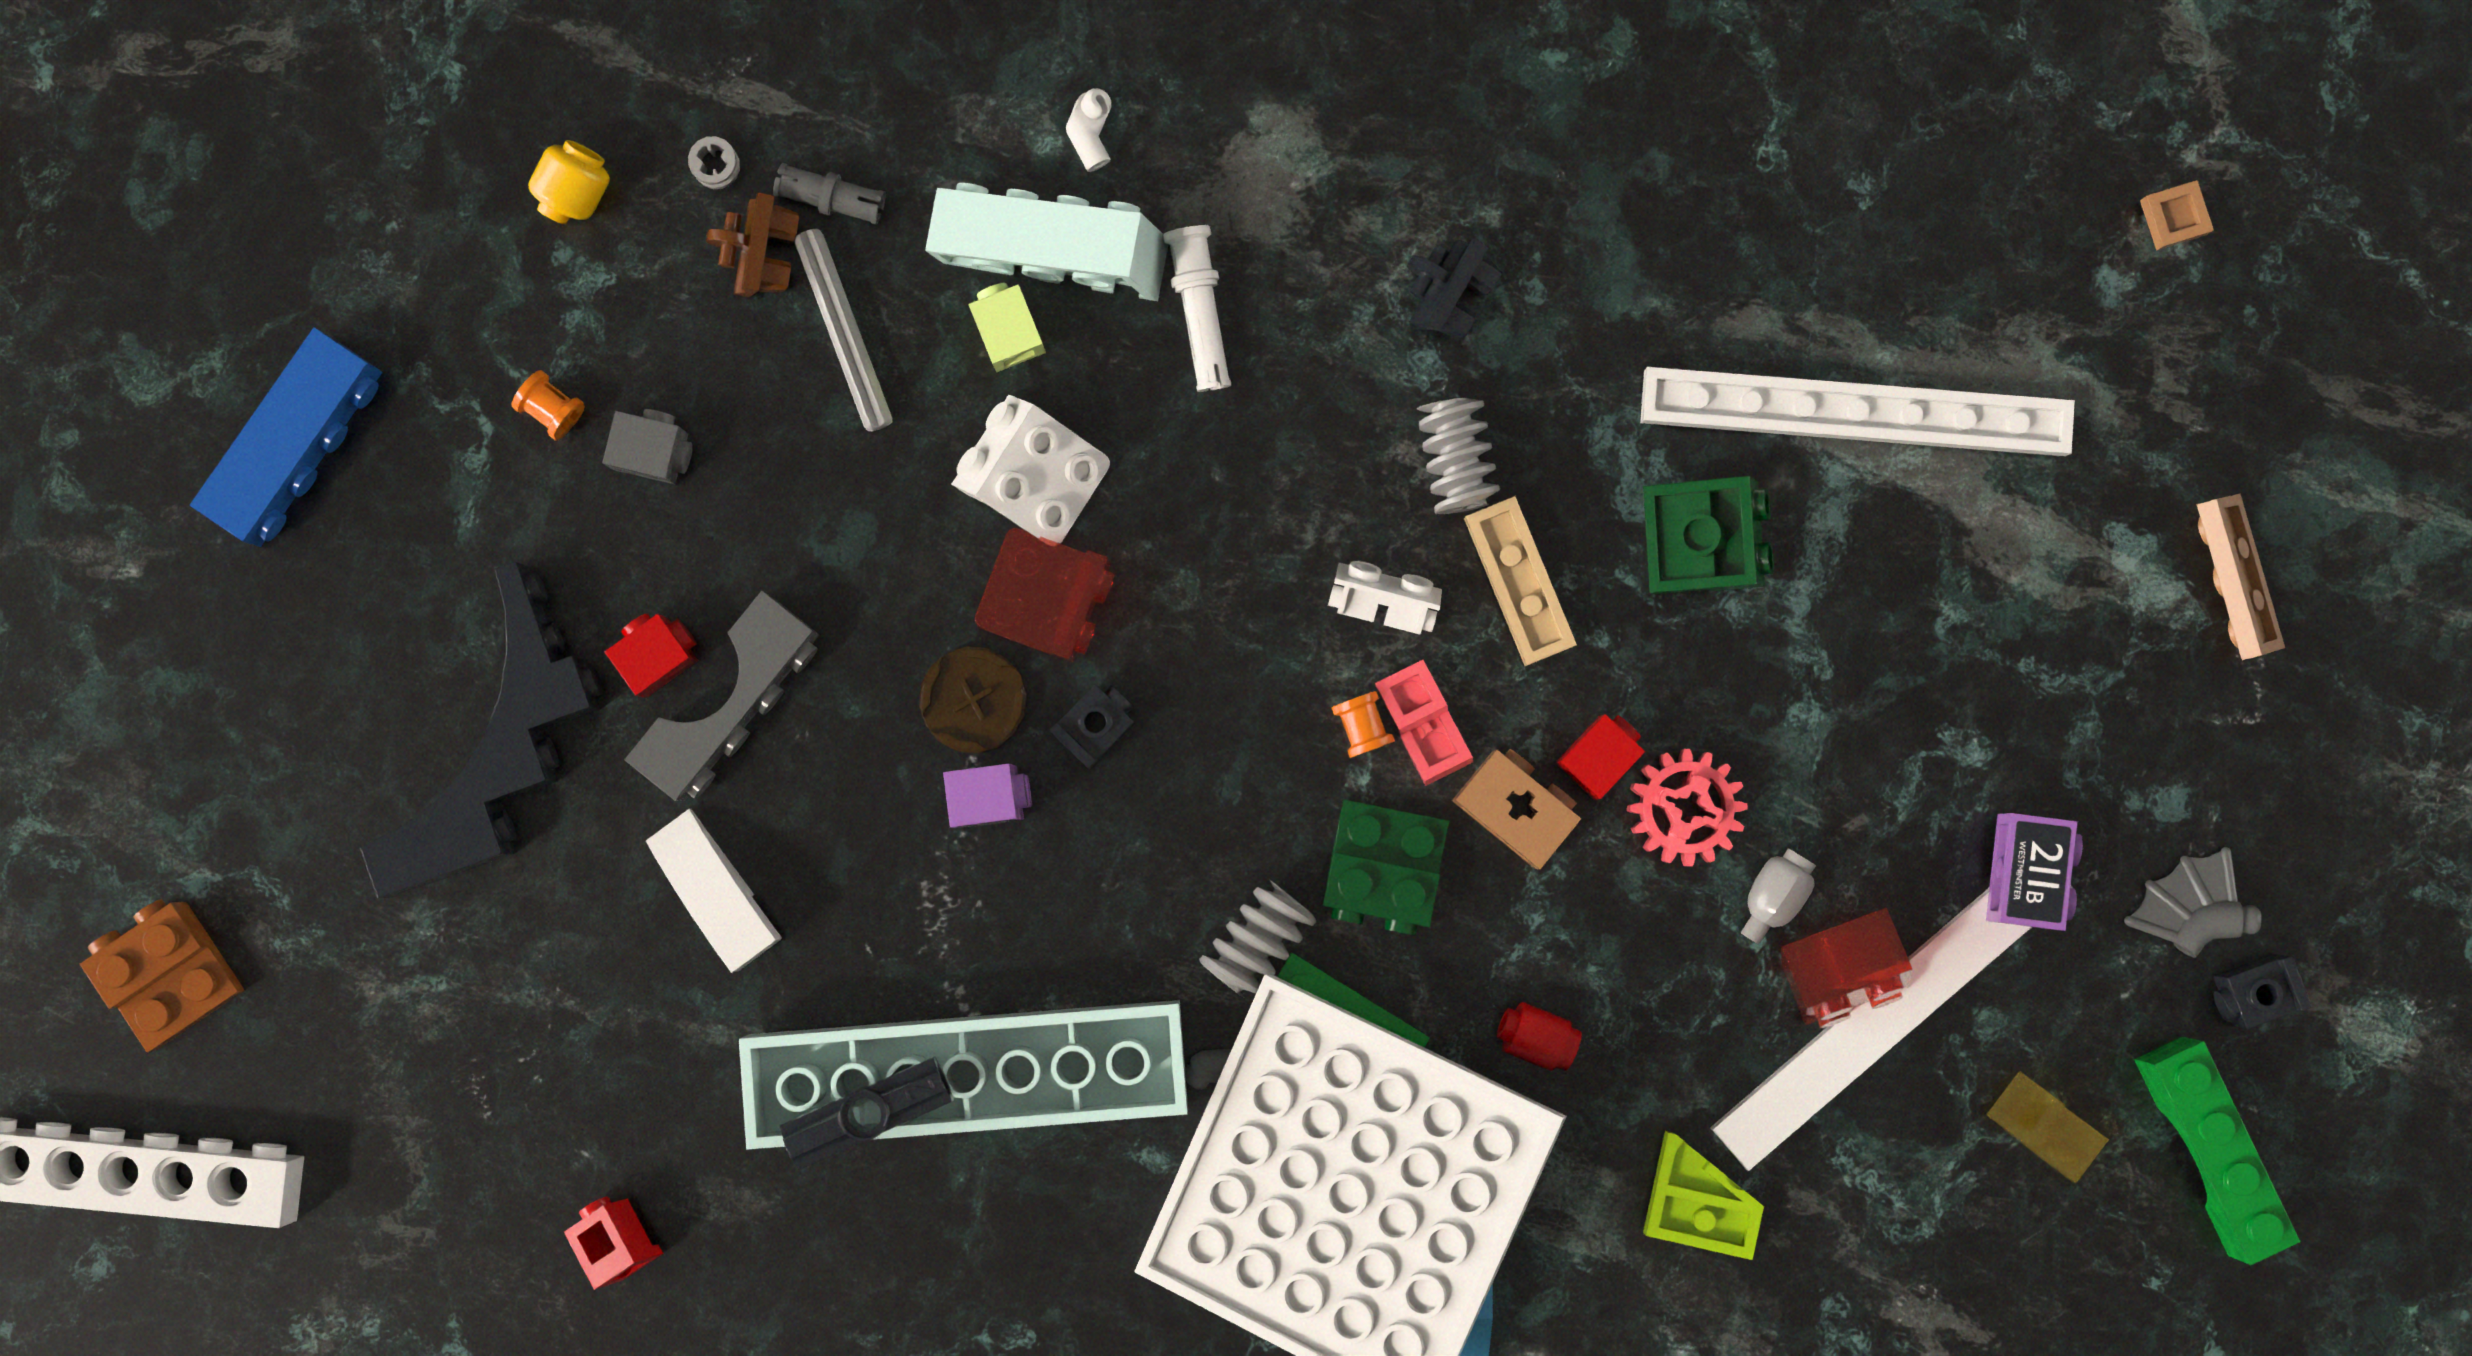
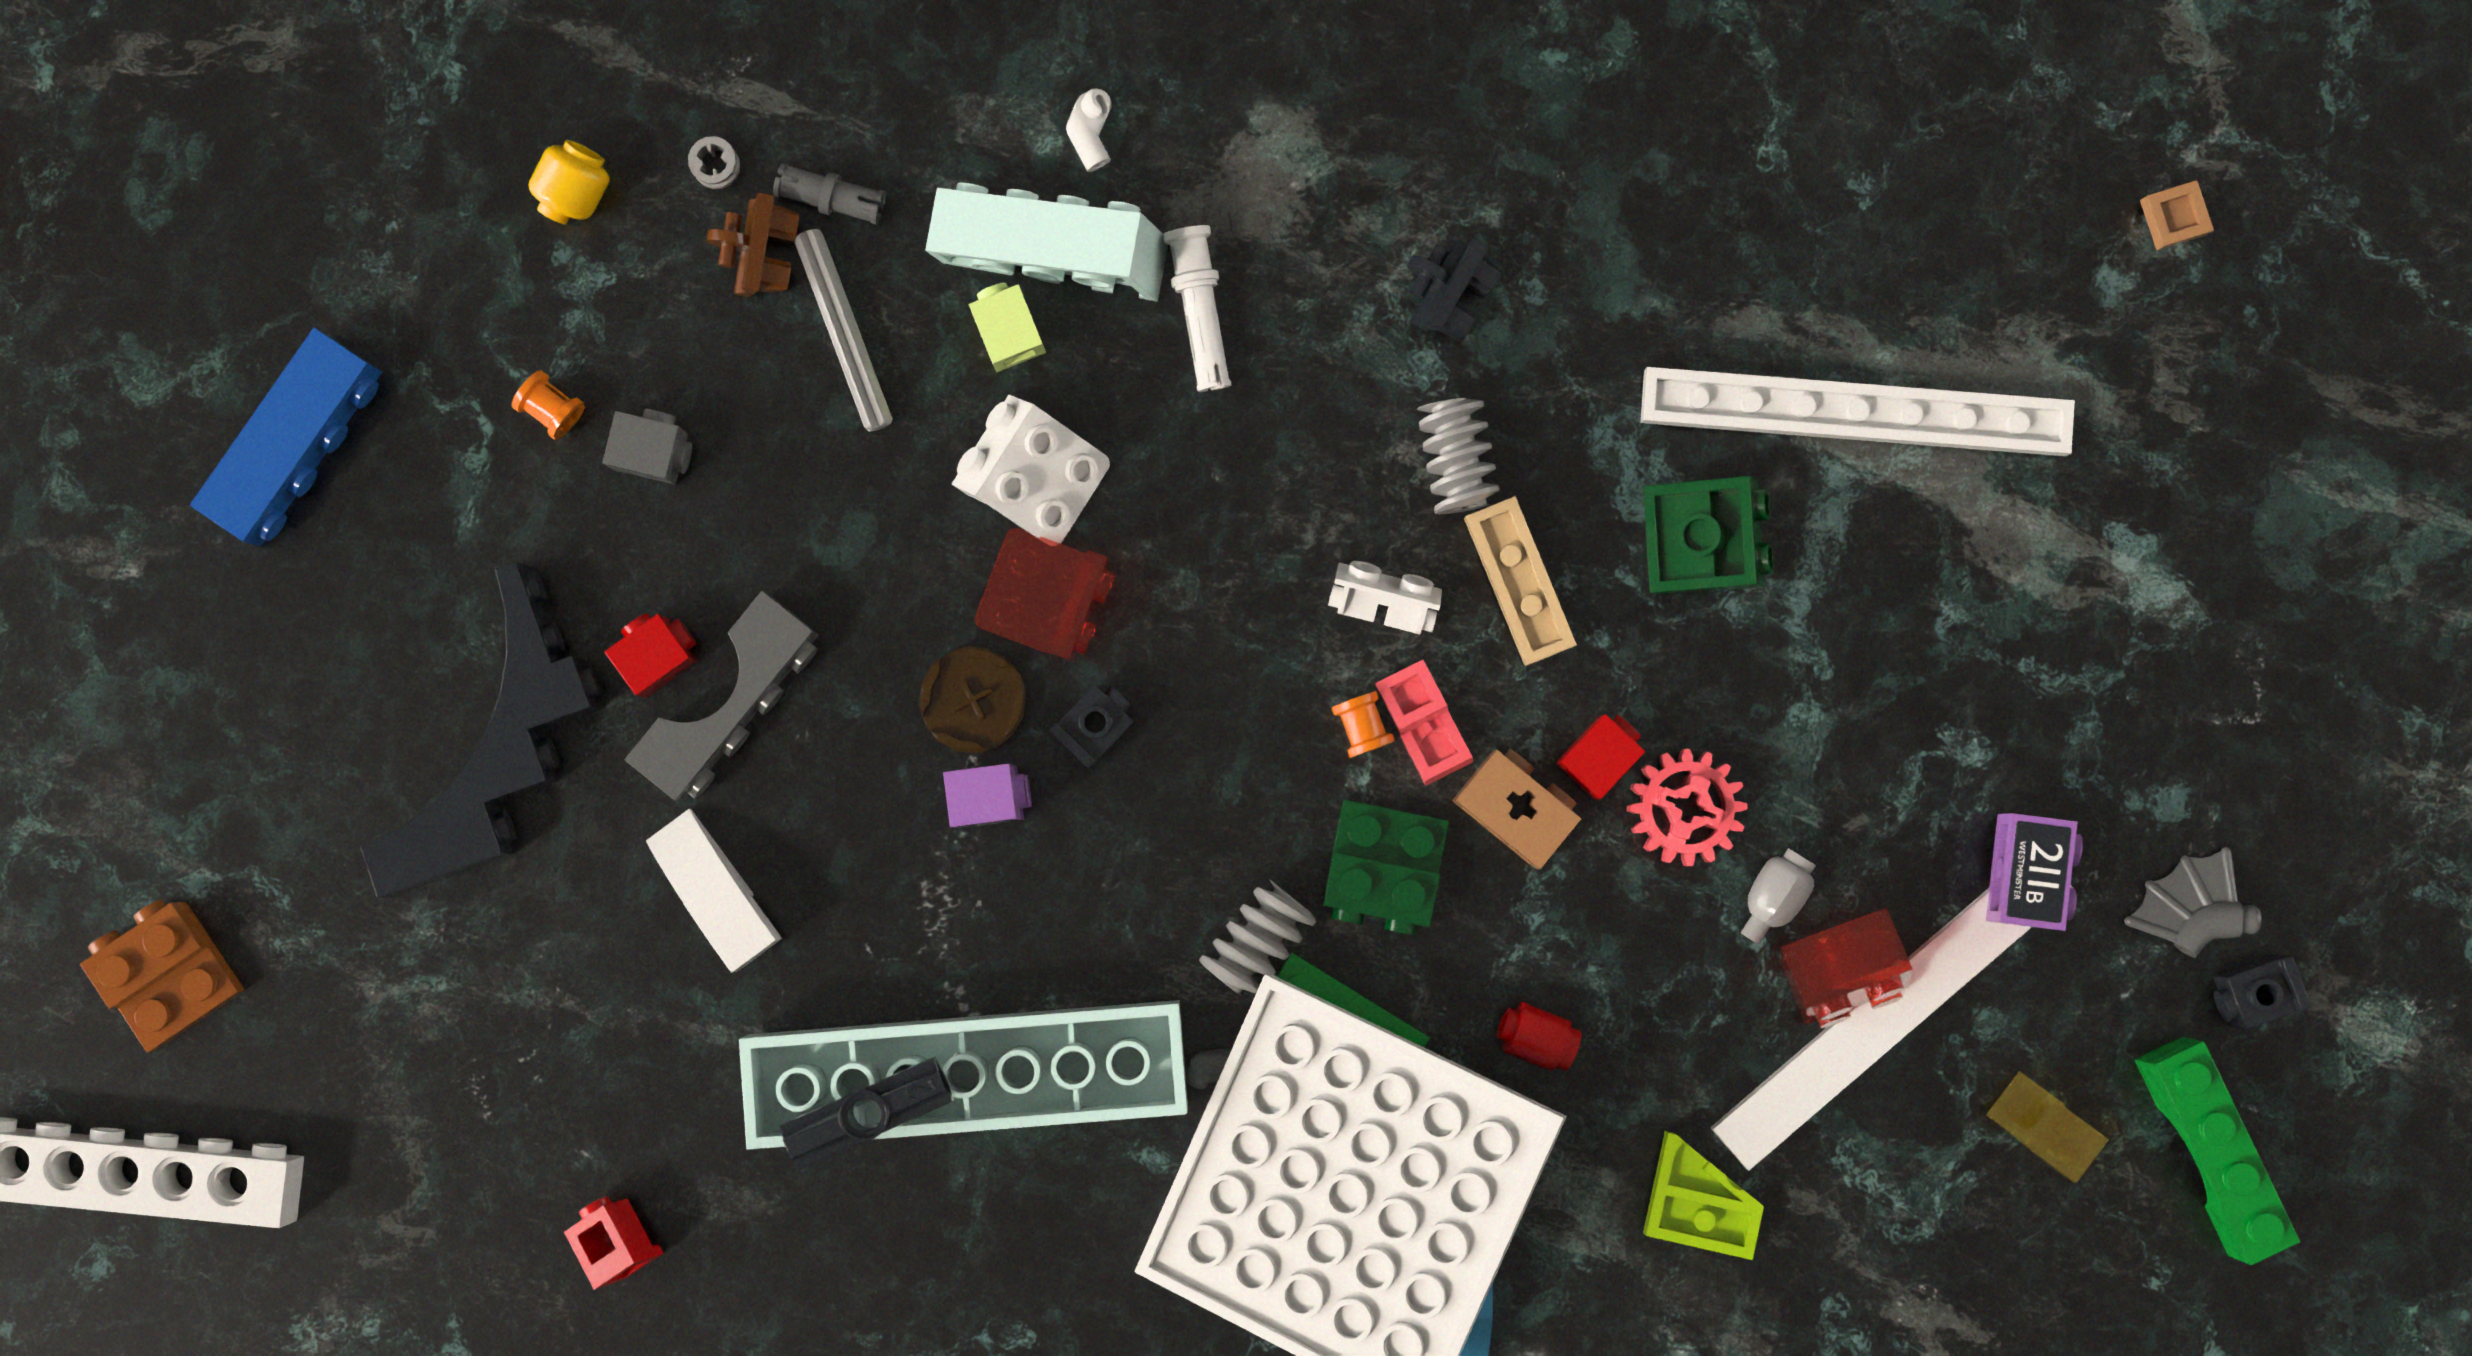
(2239, 576): medium nougat plate -> none

